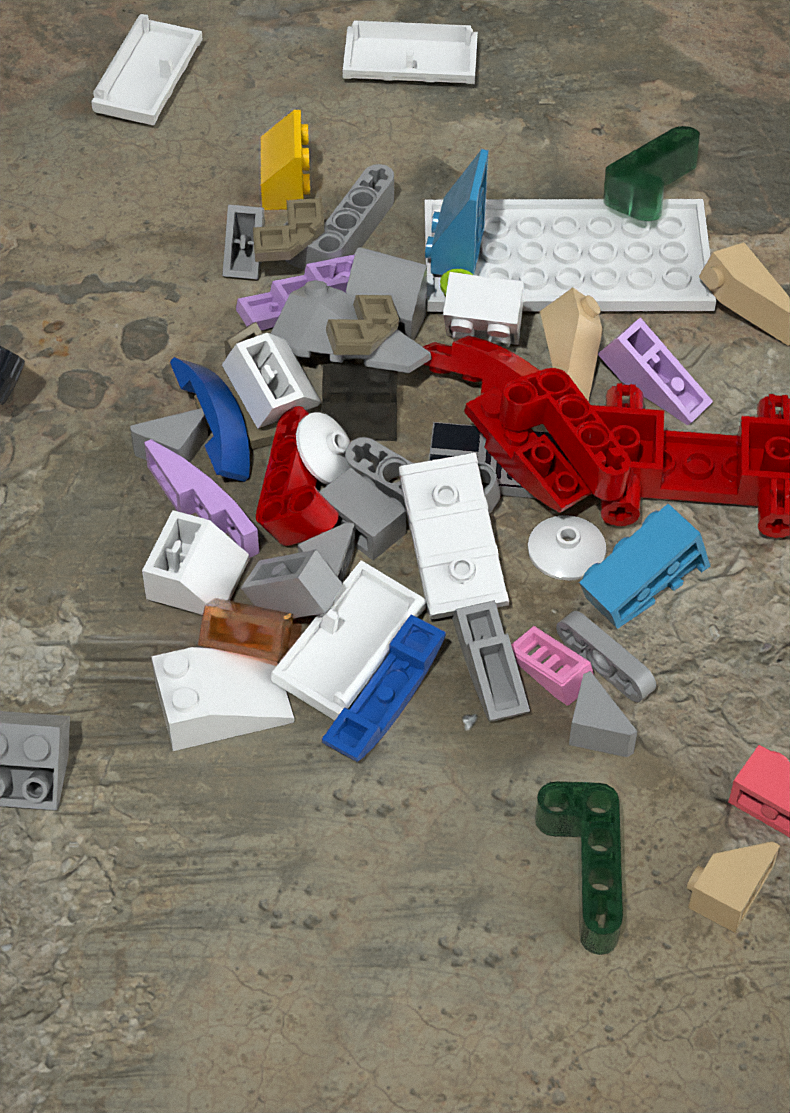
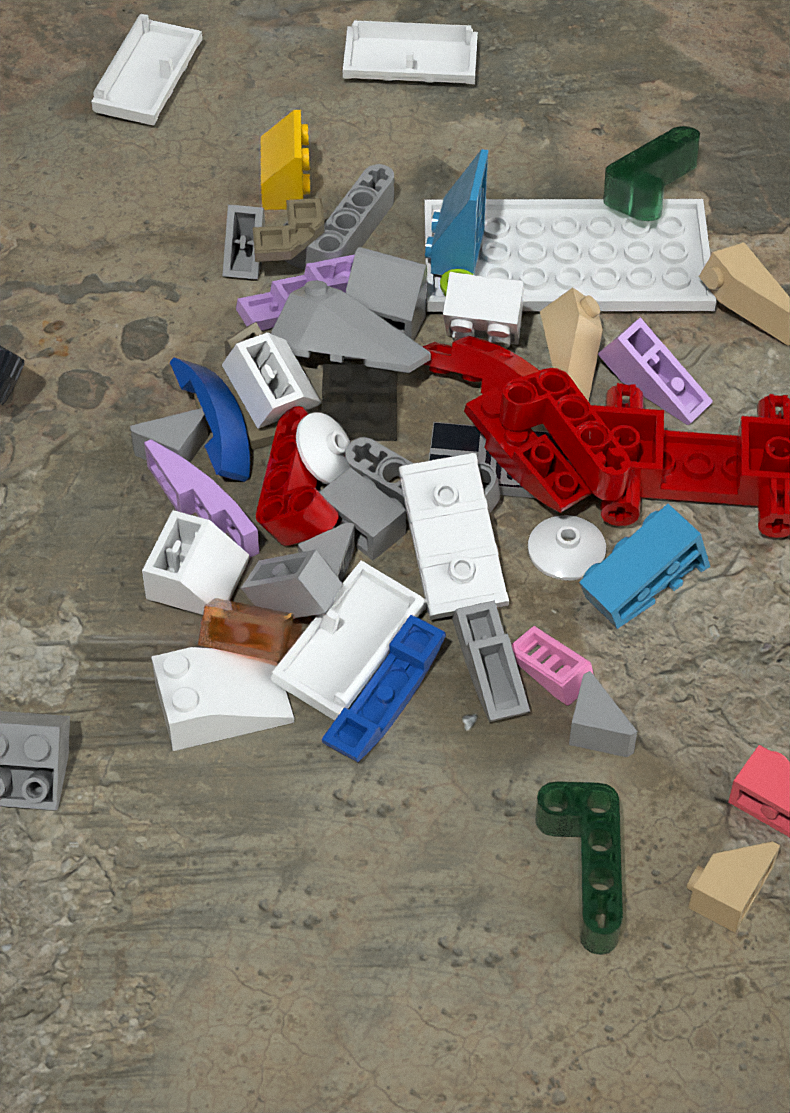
(374, 325): dark tan tile -> none
(606, 656): light grey beam -> none

